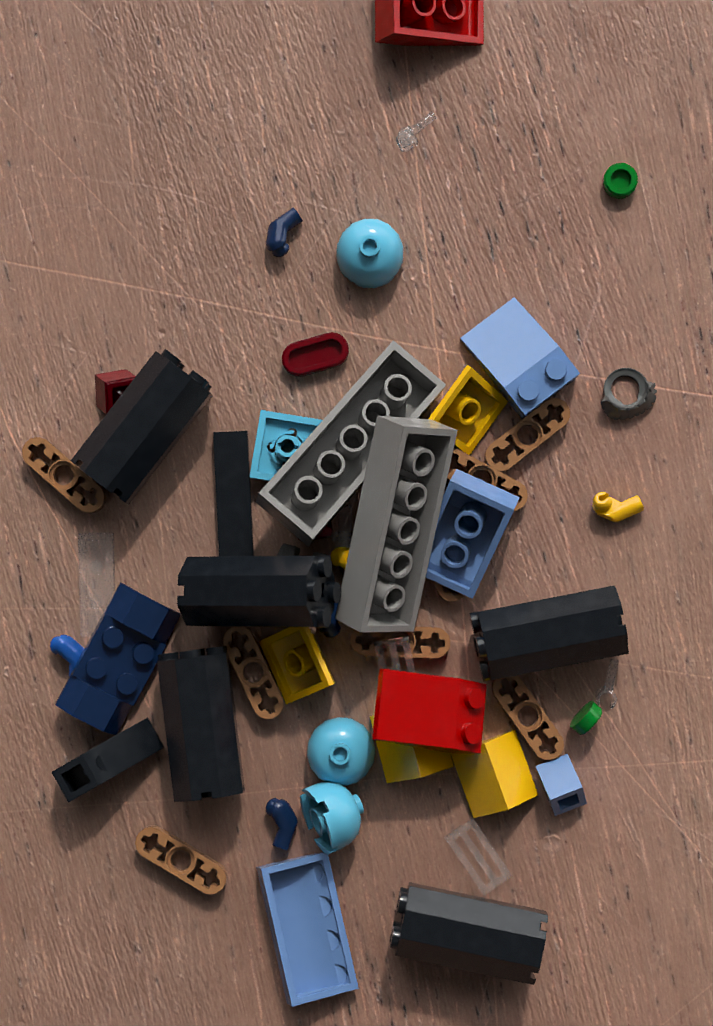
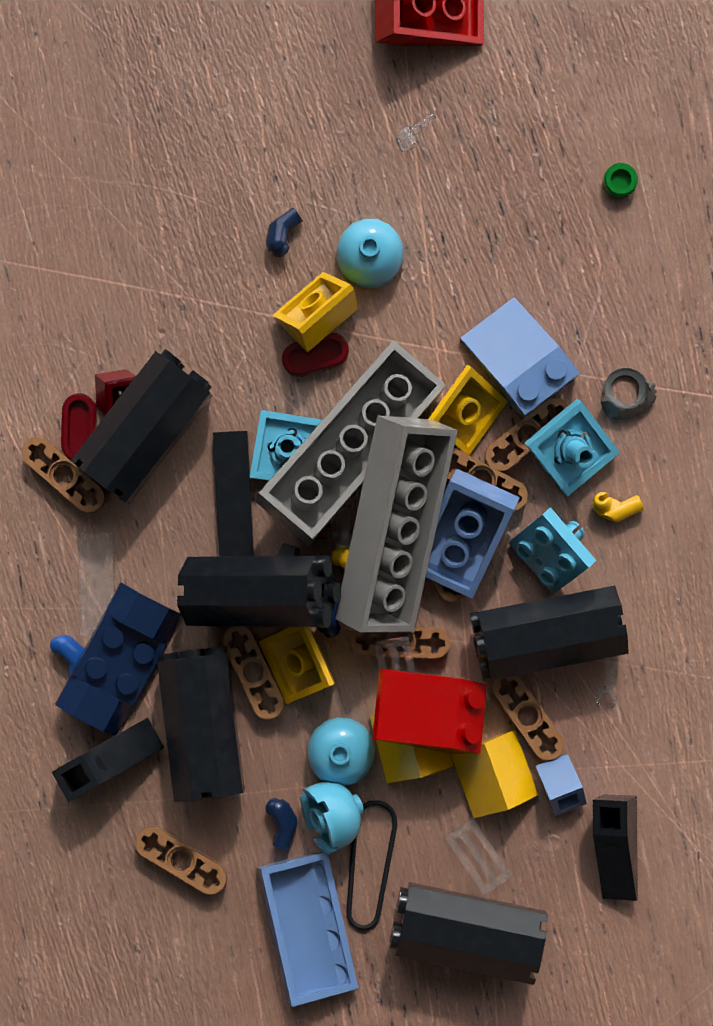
(78, 422): none -> dark red tile
(317, 310): none -> yellow slope
(385, 873): none -> black piece
(553, 550): none -> medium azure plate
(580, 456): none -> medium azure plate
(586, 718): green tile -> none
(616, 845): none -> black slope

